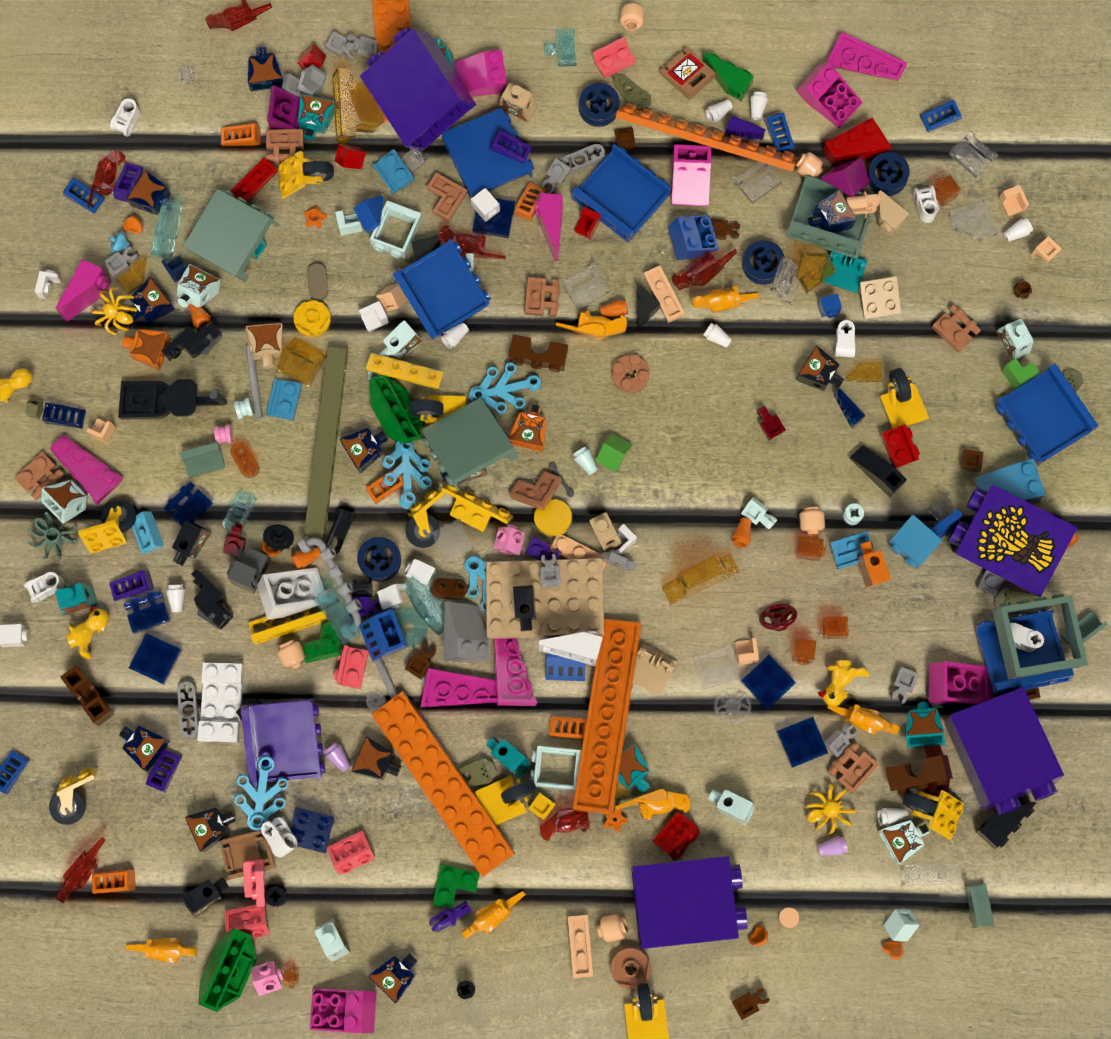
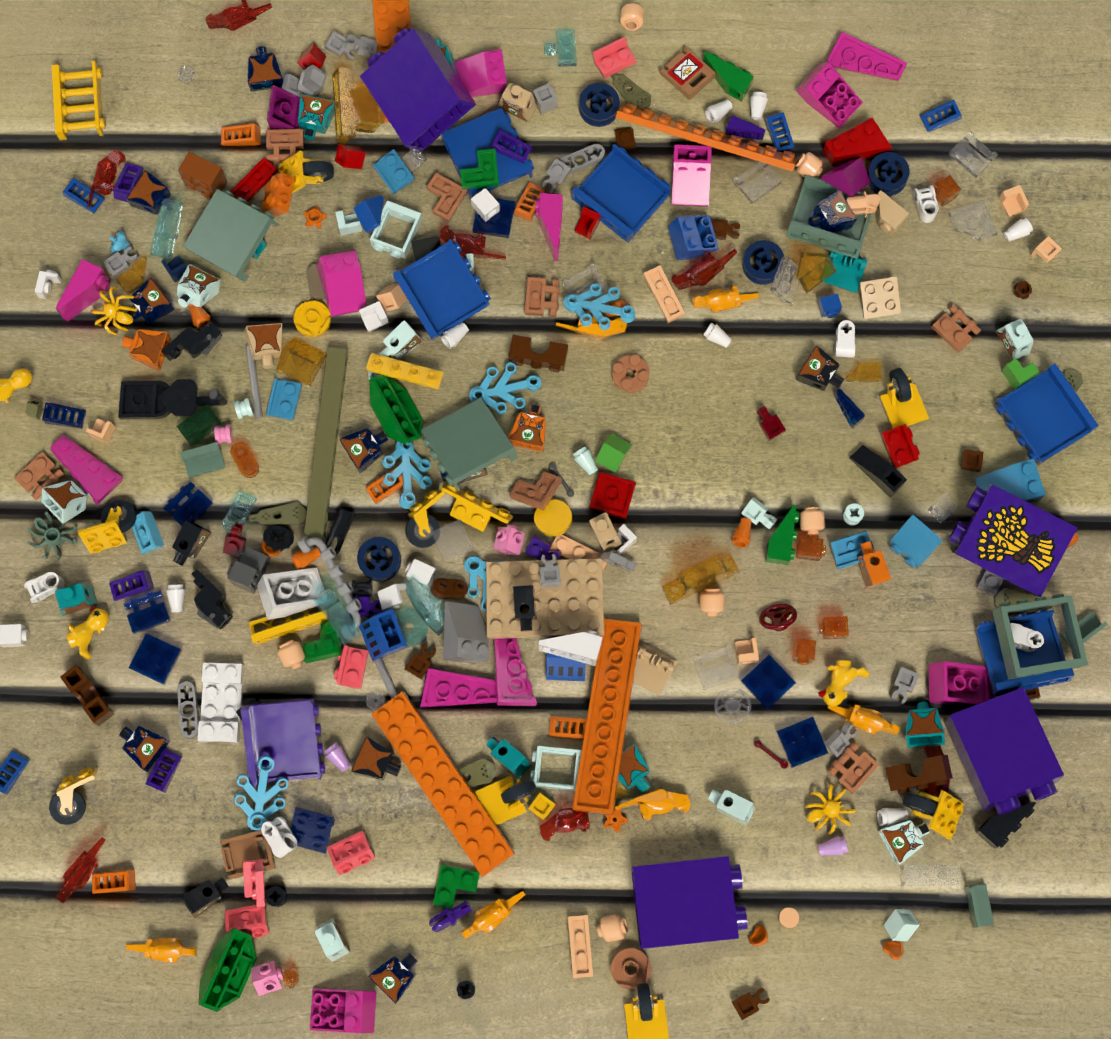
(60, 93): none -> yellow fence
(123, 120): white piece -> none
(133, 225): orange piece -> none
(199, 425): none -> clear green brick
(201, 175): none -> dark orange brick
(209, 827): torso -> none
(278, 194): none -> orange plate
(290, 514): none -> olive piece
(342, 283): none -> dark pink slope
(436, 407): plate -> none
(483, 176): none -> green plate
(545, 99): none -> light grey panel
(597, 306): none -> medium azure plant
(612, 495): none -> red plate
(646, 306): pearl dark grey slope -> none
(676, 836): red bracket -> none
(712, 601): none -> light nougat head
(780, 544): none -> green slope
(784, 764): none -> dark red hinge
(944, 526): blue plate -> none

